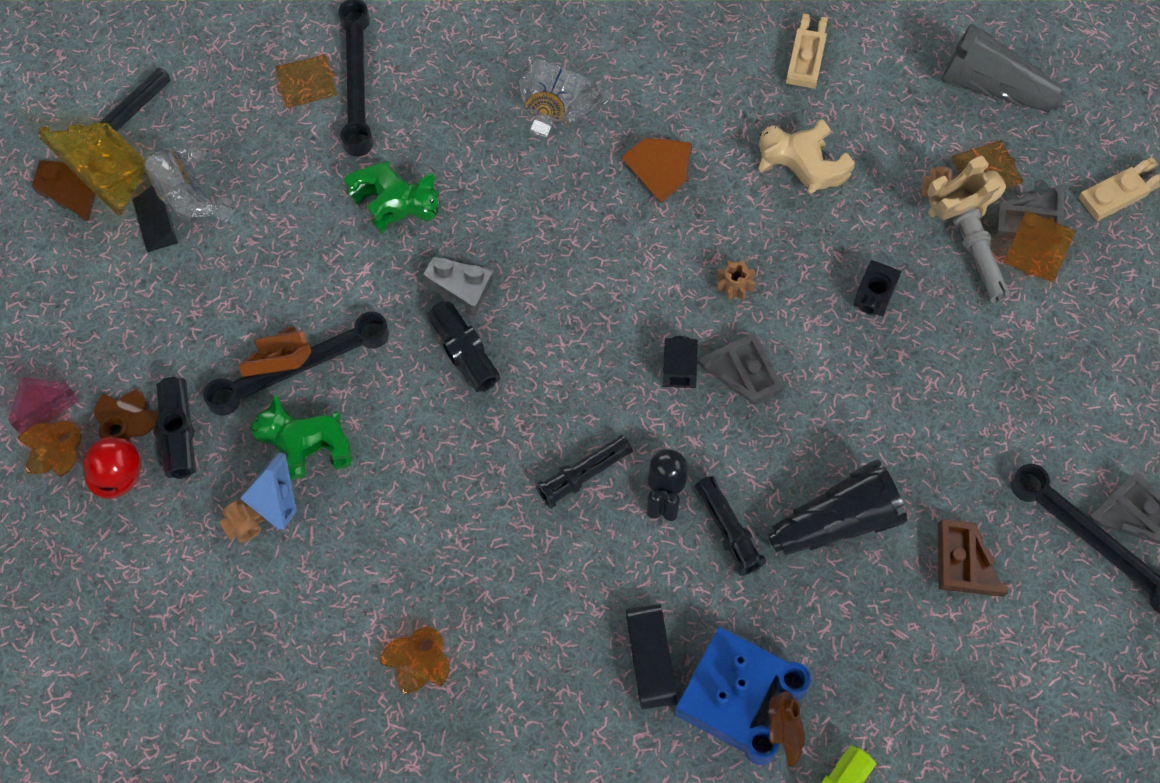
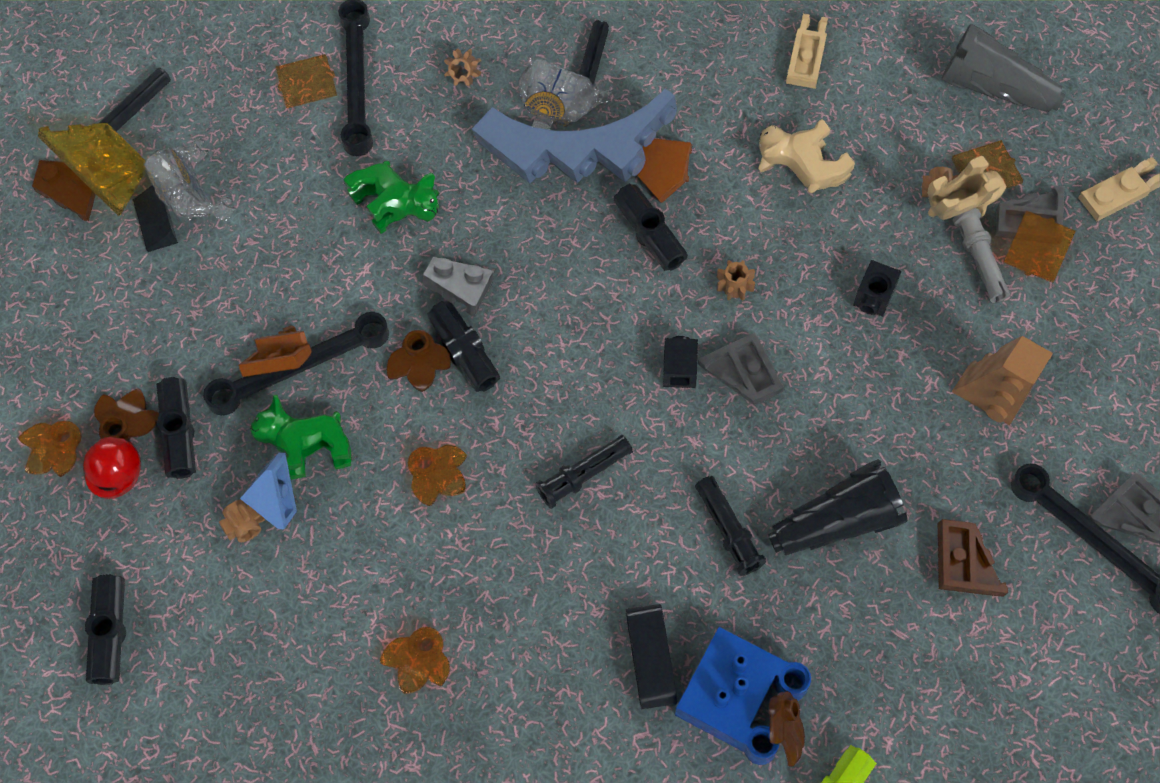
(39, 402): clear pink slope -> none
(105, 650): none -> black piece
(420, 364): none -> reddish brown plate
(440, 476): none -> clear orange plate
(454, 68): none -> medium nougat gear
(576, 153): none -> sand blue arch
(594, 50): none -> black axle
(658, 240): none -> black piece
(666, 479): black piece -> none
(1003, 379): none -> medium nougat wedge

